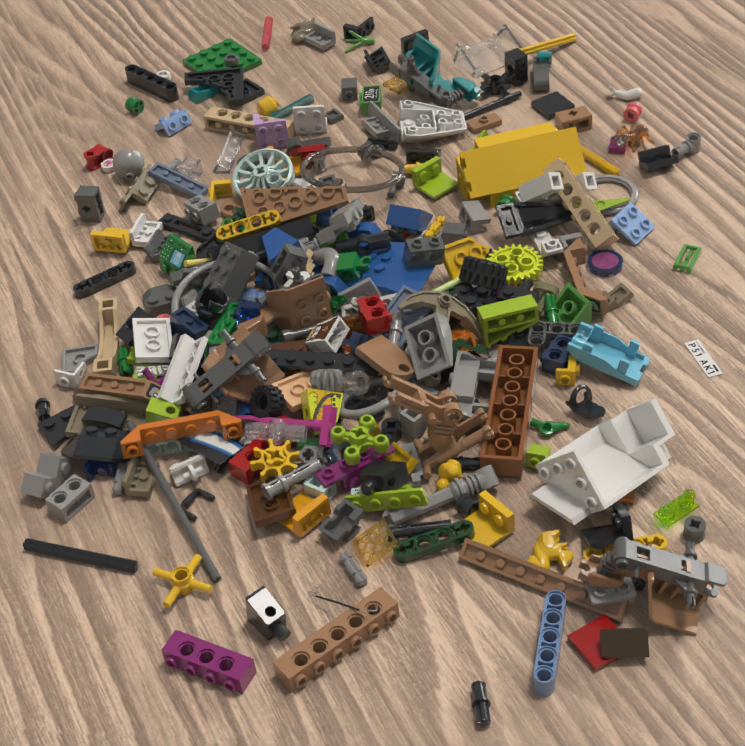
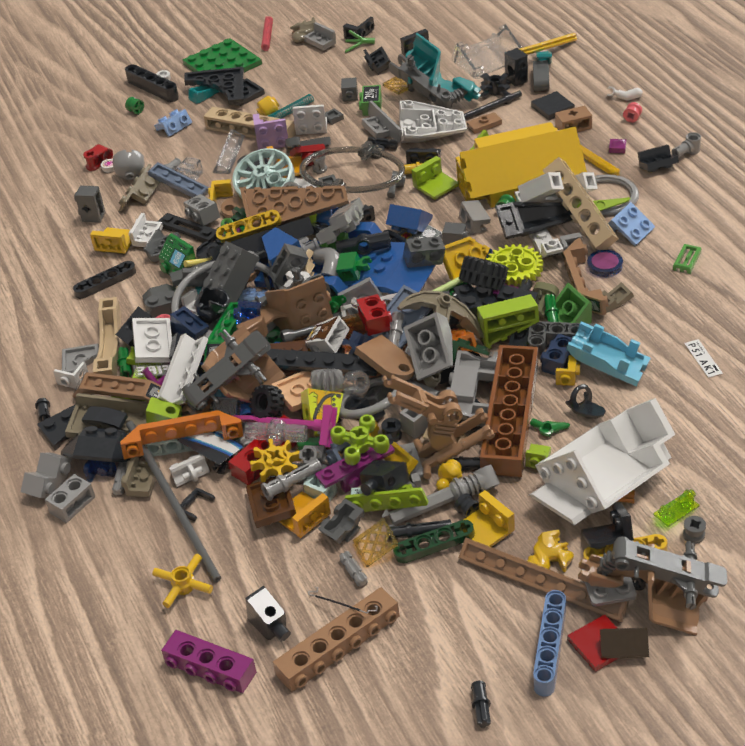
(80, 555): black axle -> none
(231, 60): dark grey tile -> none
(435, 227): yellow axle -> none
(634, 137): animal -> none

